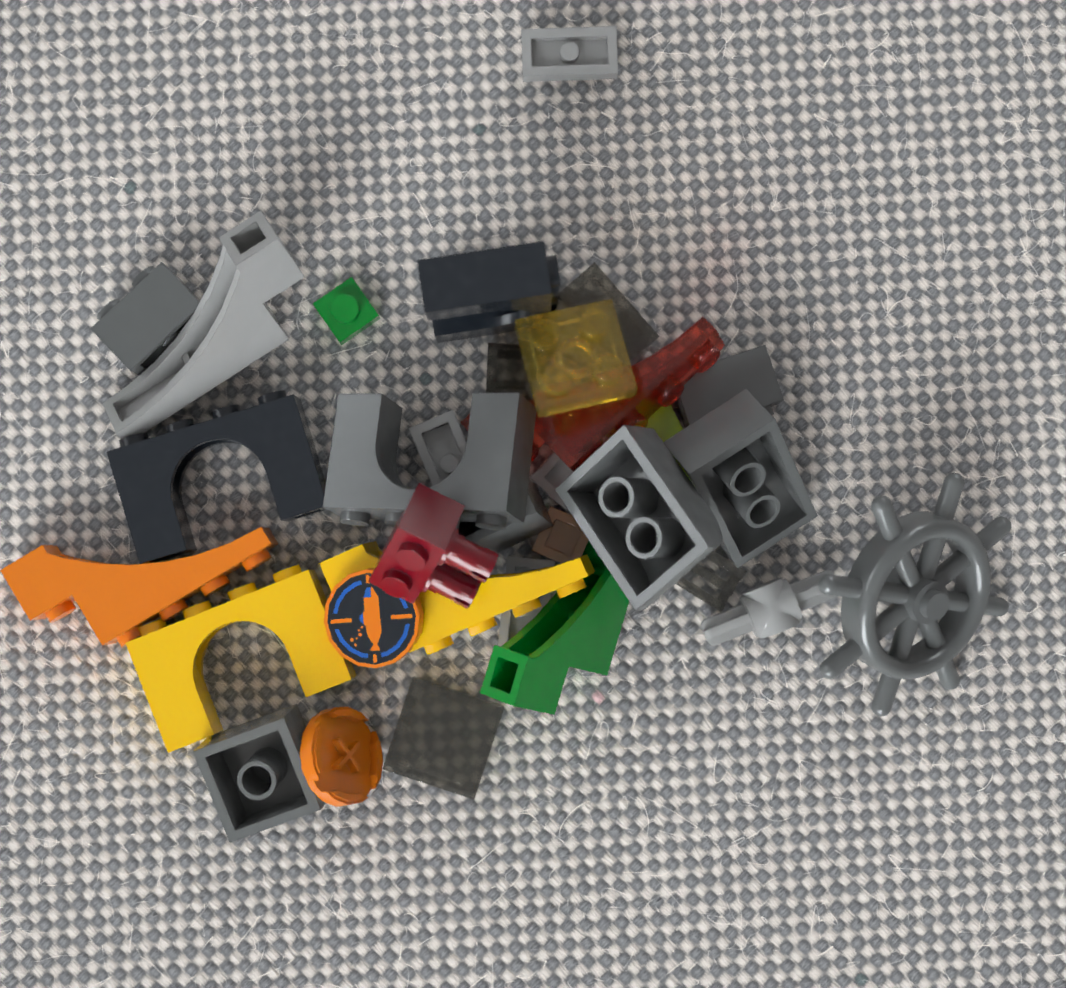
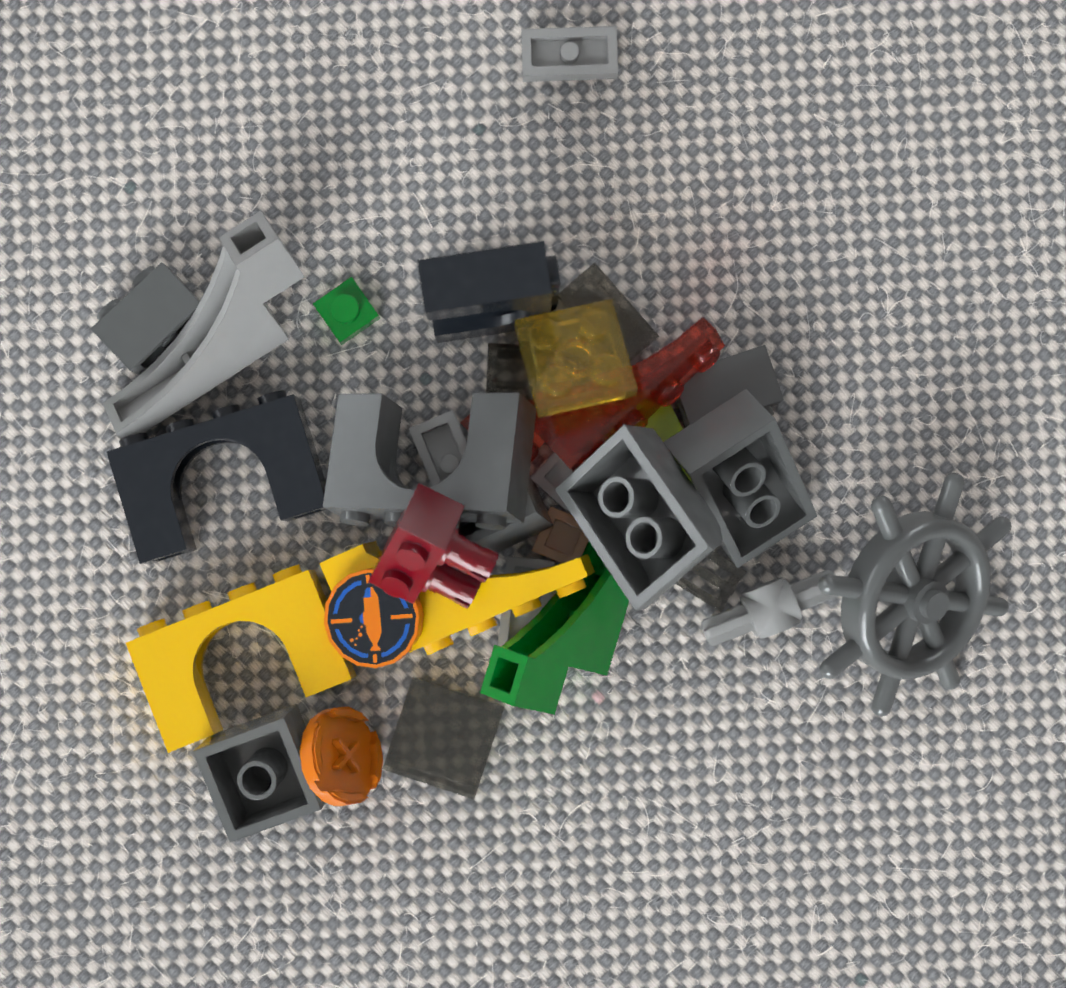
(127, 596): orange arch -> none

